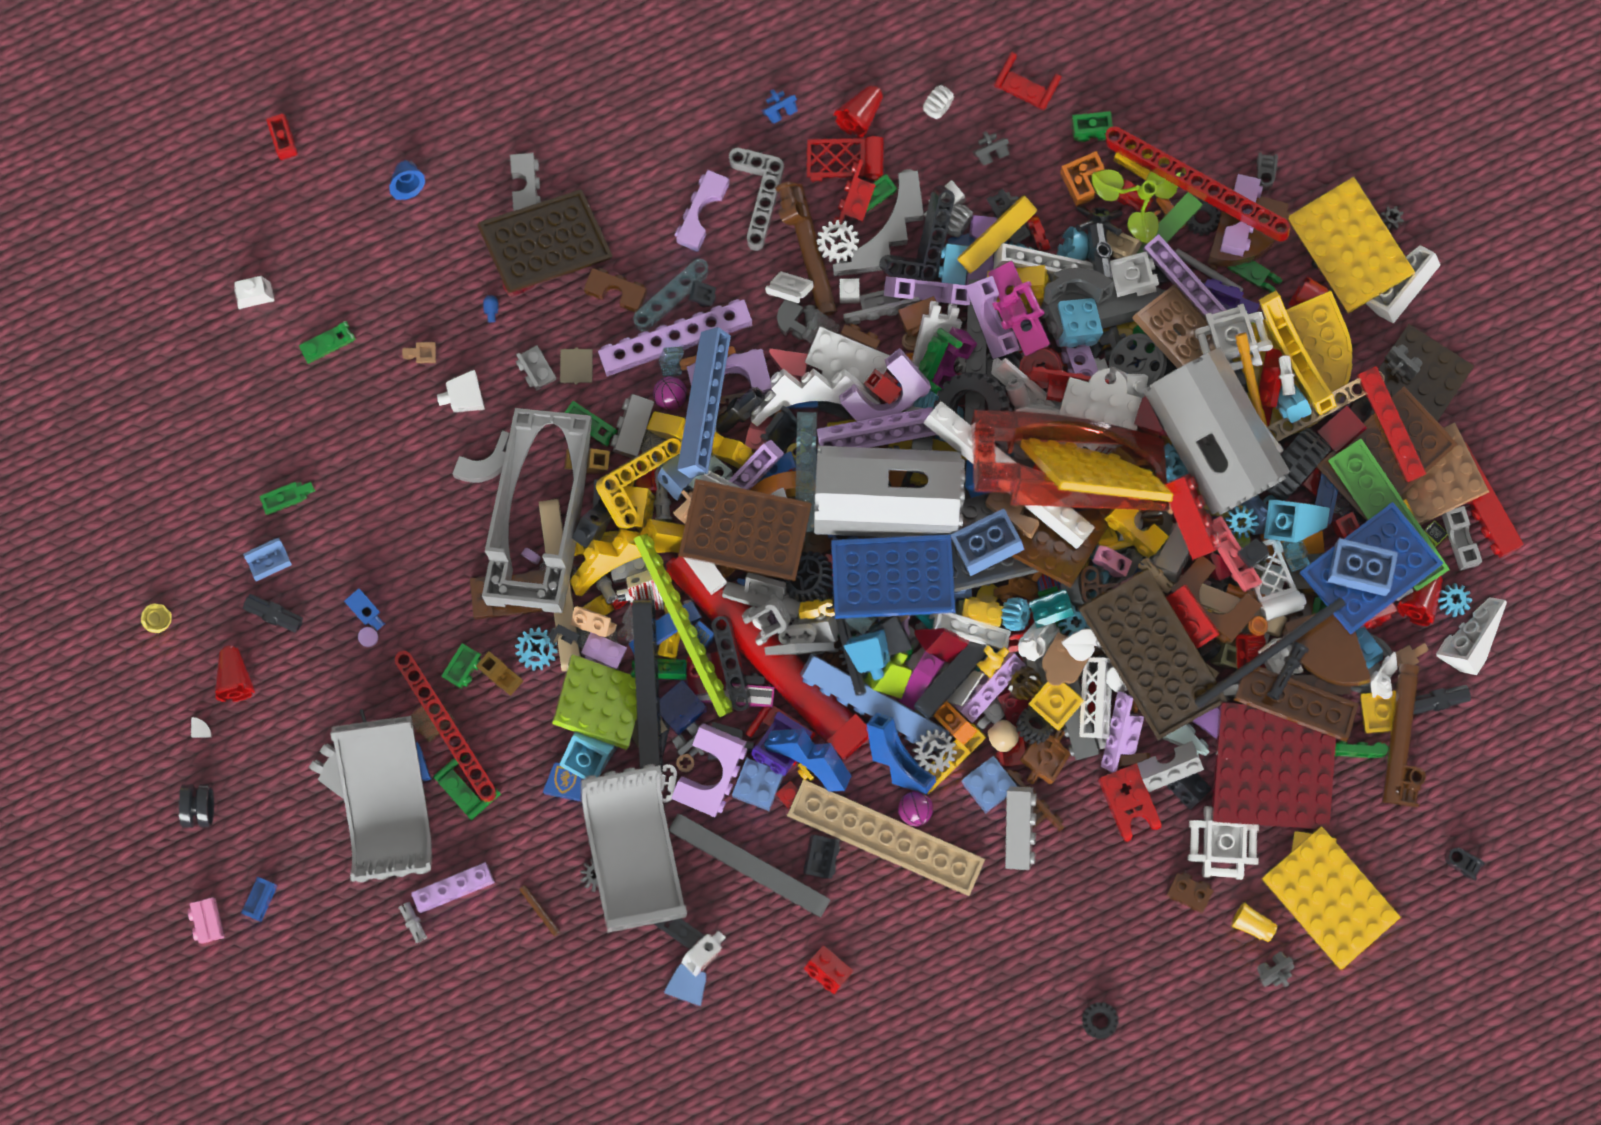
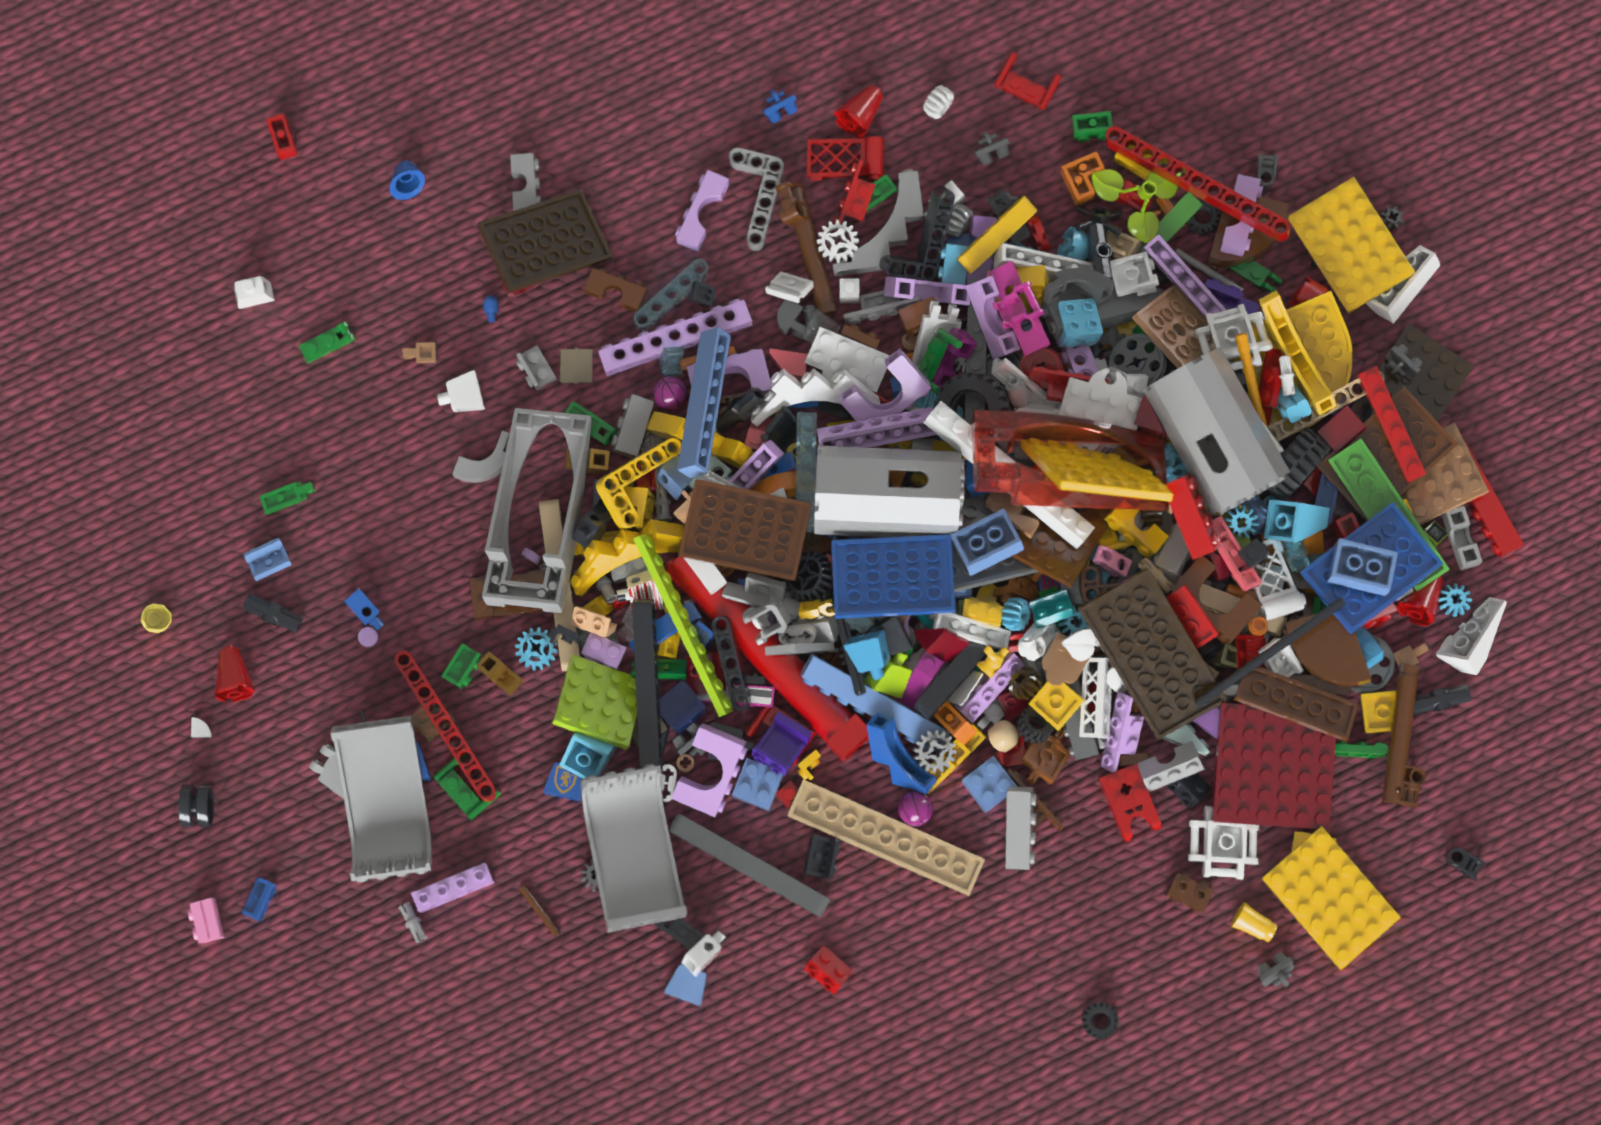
(818, 758): blue arch -> none
(884, 386): red brick -> none
(1292, 660): black pin -> none
(1381, 679): white hinge -> none

